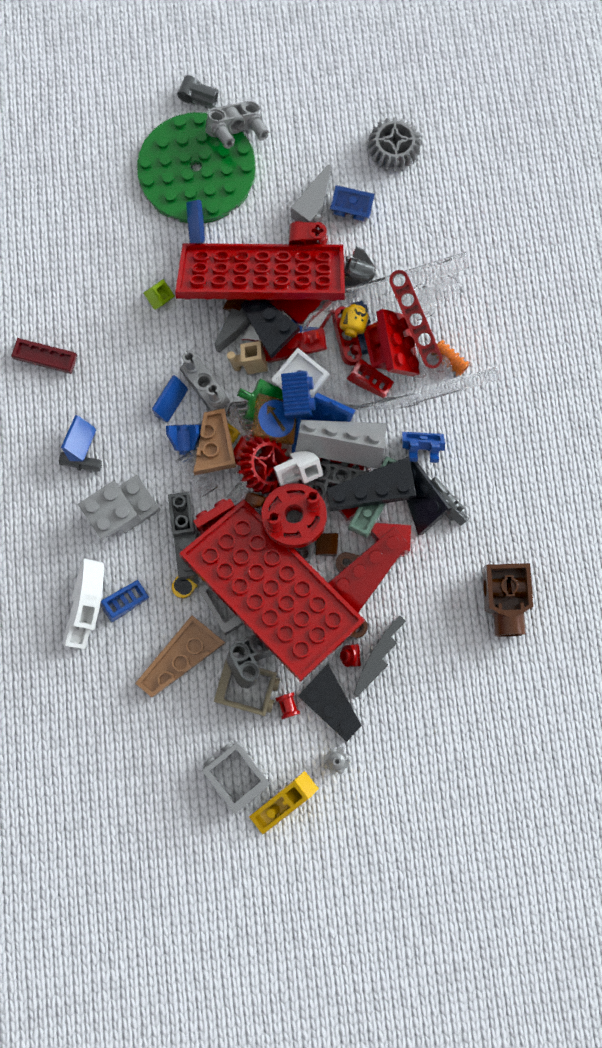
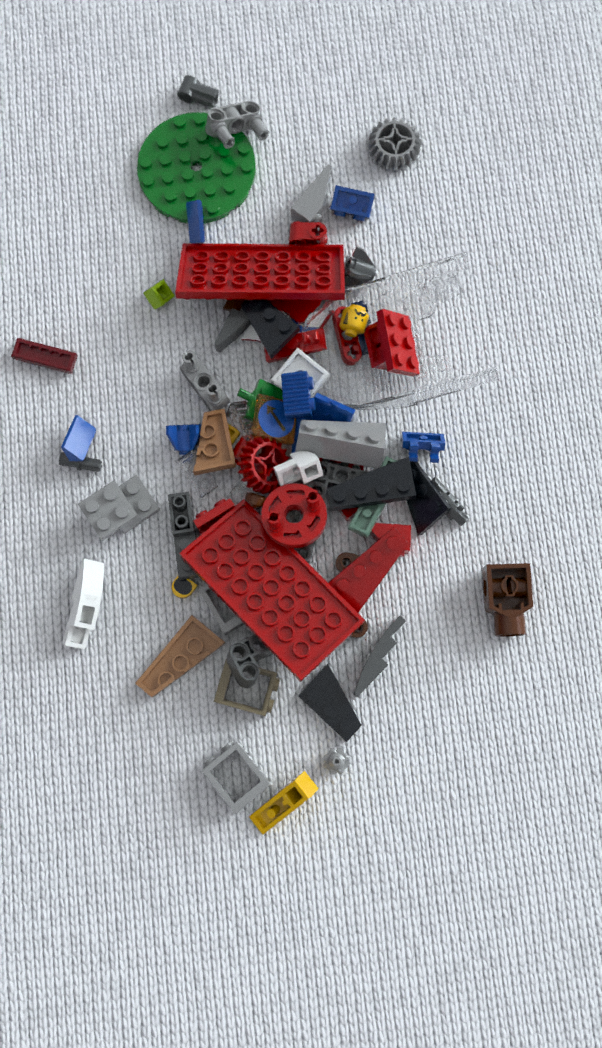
(112, 616): blue slope -> none
(170, 399): blue slope -> none
(251, 357): tan brick -> none
(287, 705): red bush -> none
(327, 544): reddish brown slope -> none
(350, 655): red plate -> none
(360, 380): red slope -> none
(408, 311): red beam -> none
(457, 363): orange piece -> none

